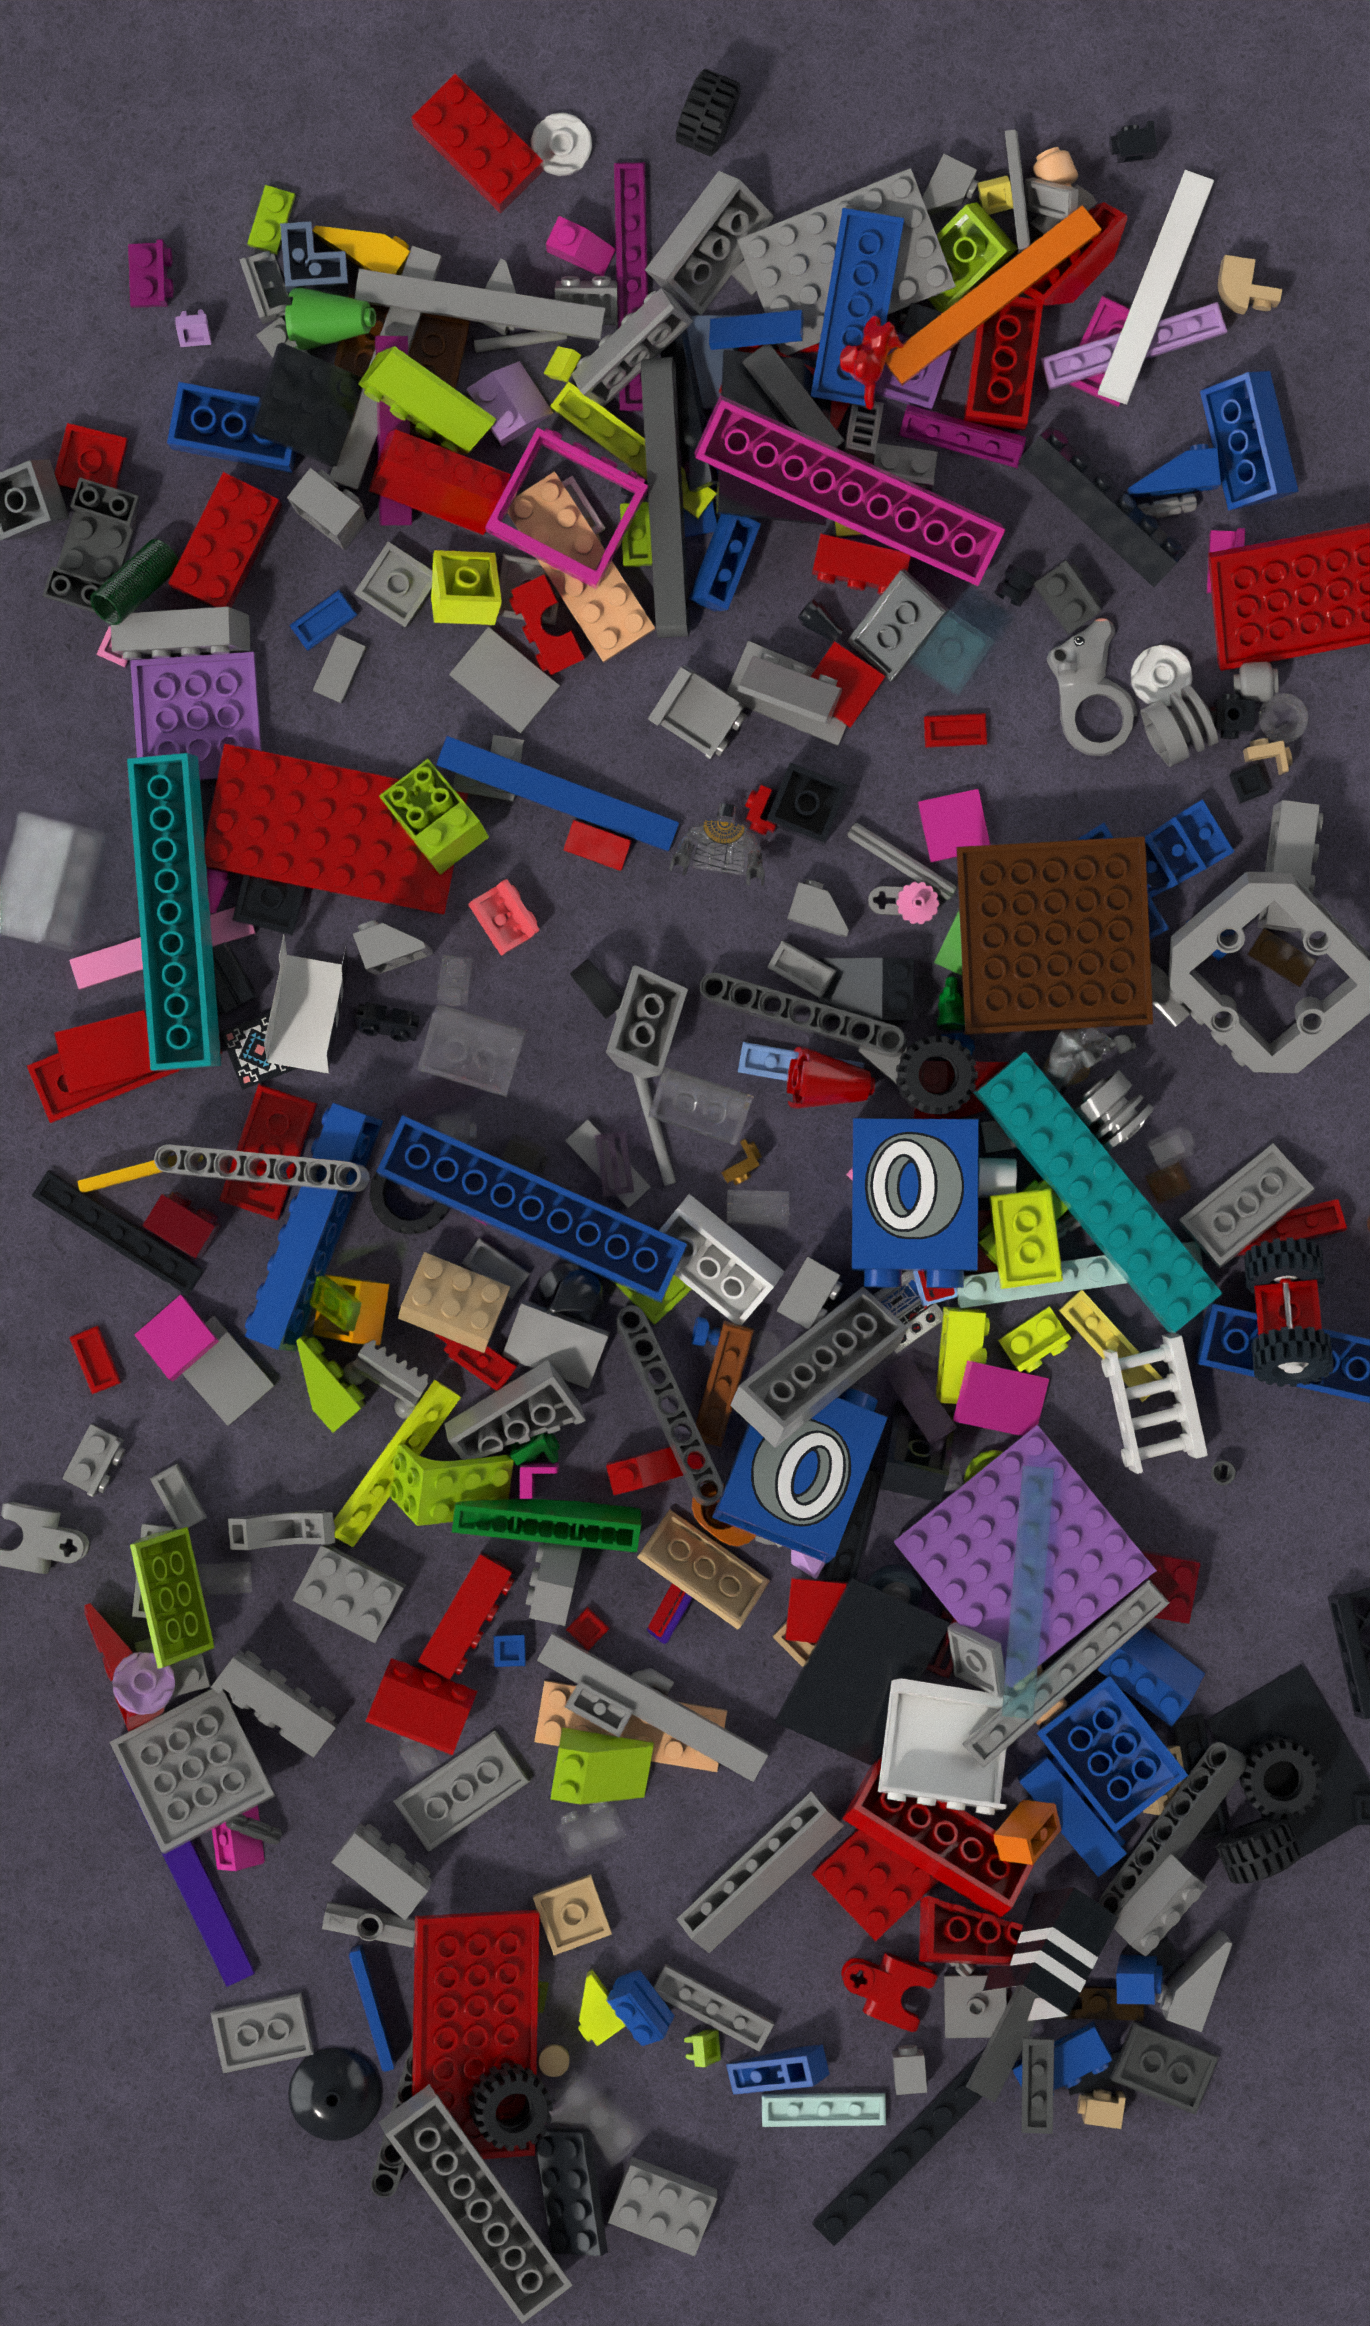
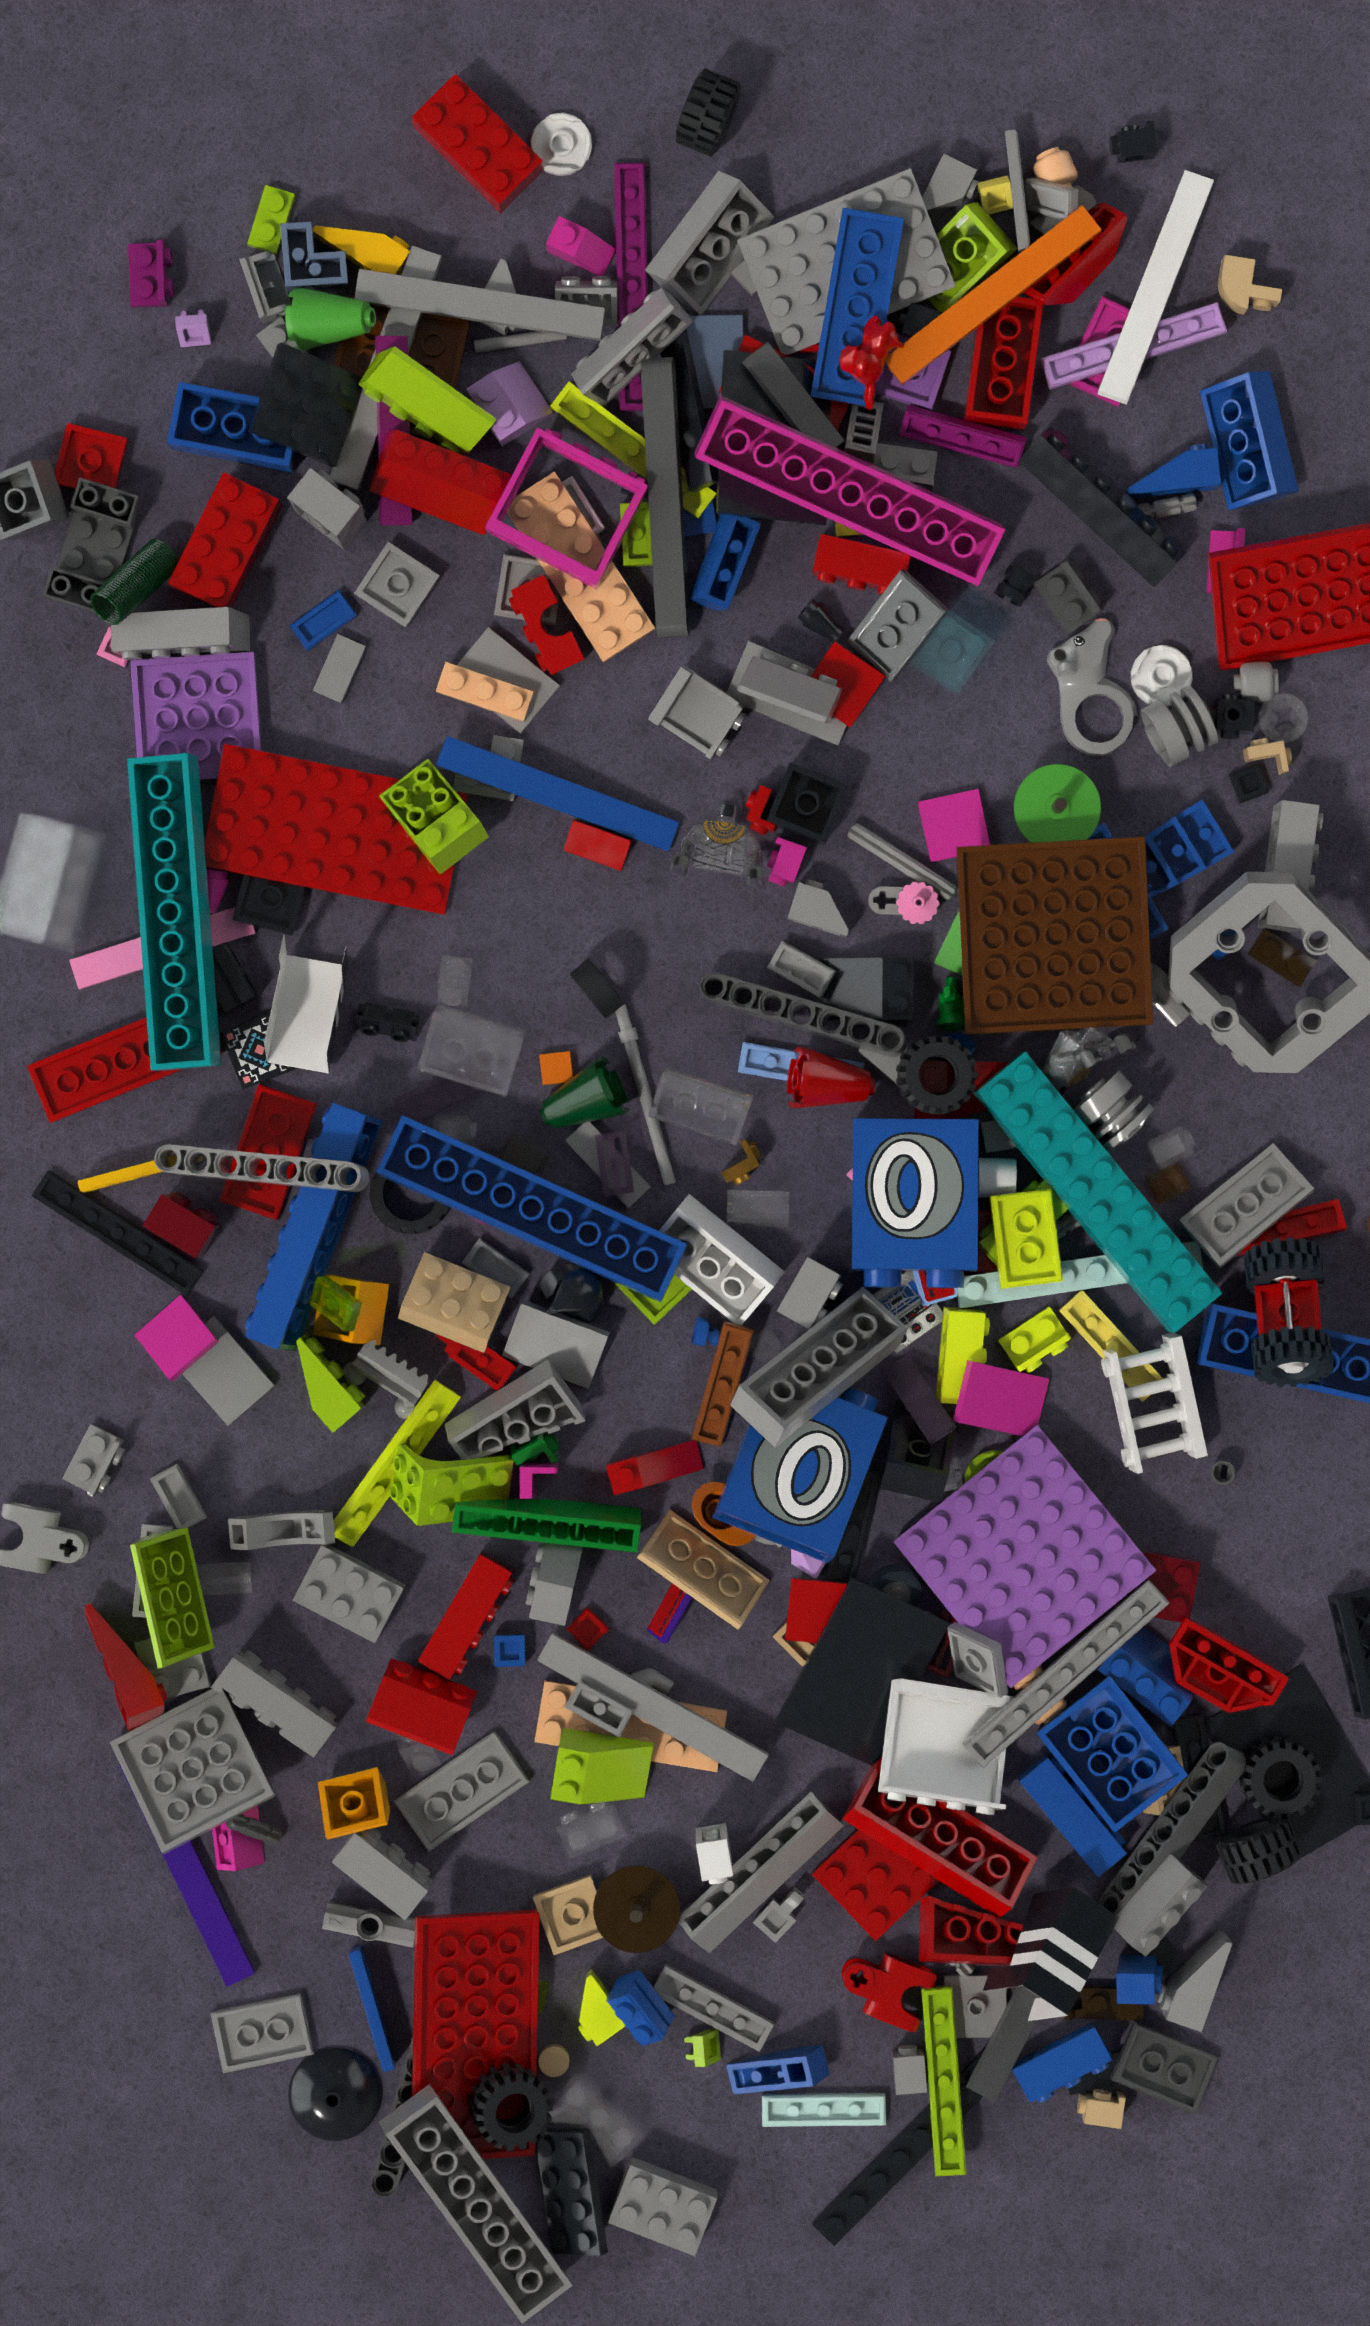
(95, 1359): red tile -> none
(104, 1051): red tile -> none
(141, 1685): lavender tile -> none
(354, 1803): none -> light orange slope
(387, 948): light grey slope -> none
(465, 587): neon yellow slope -> none
(484, 691): none -> light nougat plate
(504, 917): coral bracket -> none
(556, 1067): none -> orange tile
(562, 364): neon yellow tile -> none
(586, 1097): none -> dark green cone
(636, 1909): none -> dark brown piece
(645, 1023): light grey slope -> none
(669, 1389): dark grey beam -> none
(714, 1853): none -> white brick
(756, 329): blue tile -> none
(777, 1916): none -> light grey plate
(785, 862): none -> dark pink brick
(943, 2081): none -> lime tile
(955, 730): red tile -> none
(1027, 1832): orange brick -> none
(1028, 1592): clear light blue tile -> none
(1037, 2085): dark grey plate -> none
(1057, 805): none -> bright green piece
(1222, 1669): none -> red wedge

